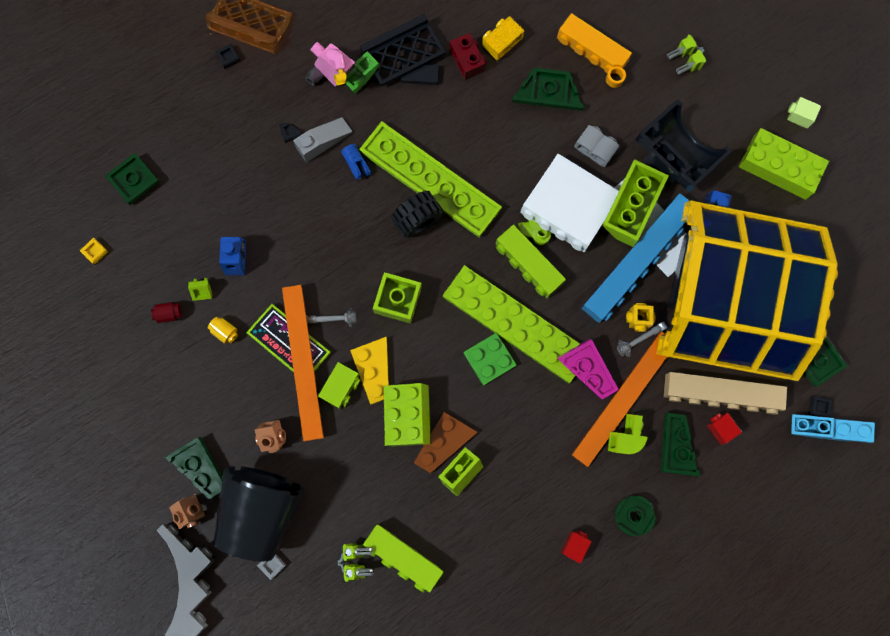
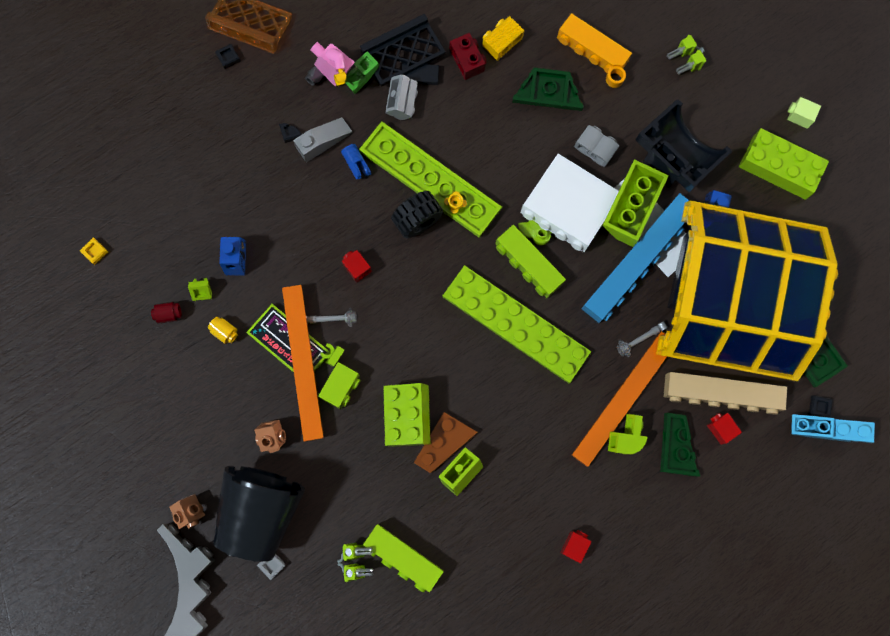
(132, 179): dark green plate -> none
(198, 466): dark green wing -> none
(334, 354): none -> lime tile
(356, 265): none -> red brick
(373, 368): yellow wing -> none
(397, 297): lime brick -> none
(401, 97): none -> light grey brick
(455, 197): none -> yellow plate
(489, 359): bright green plate -> none
(590, 368): dark pink wing -> none
(645, 512): dark green plate -> none
(646, 314): yellow brick -> none

